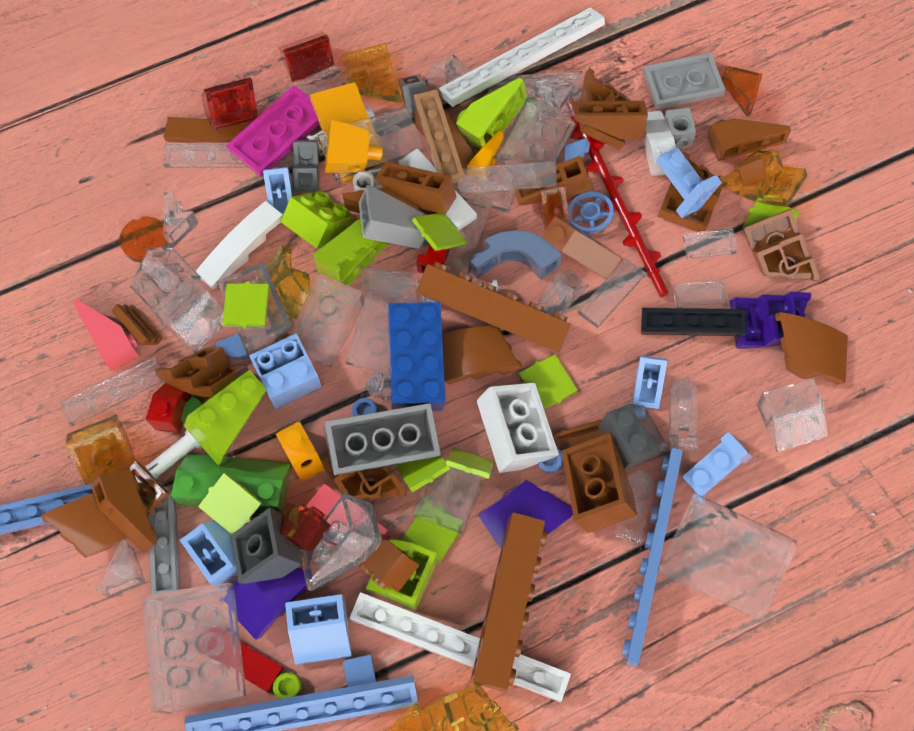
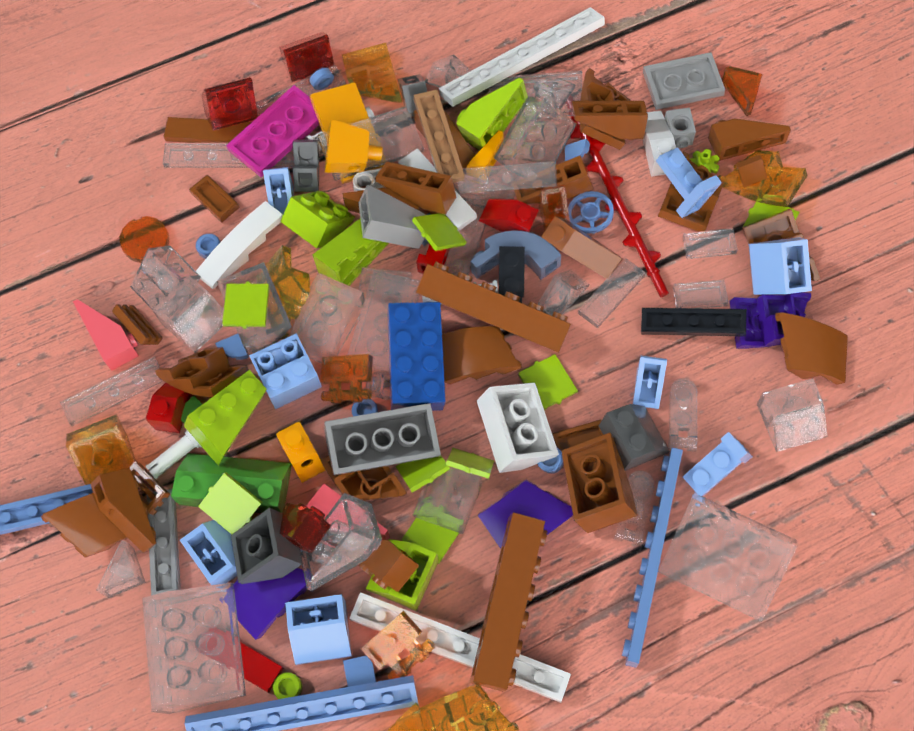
(176, 222): clear slope -> none
(206, 244): none -> medium blue tile
(214, 198): none -> dark orange tile
(321, 79): none -> medium blue tile
(346, 369): none -> clear orange plate
(392, 640): none -> clear orange plate
(508, 215): none -> red slope
(511, 270): none -> black hinge
(706, 160): none -> lime plant
(780, 266): none -> light blue slope

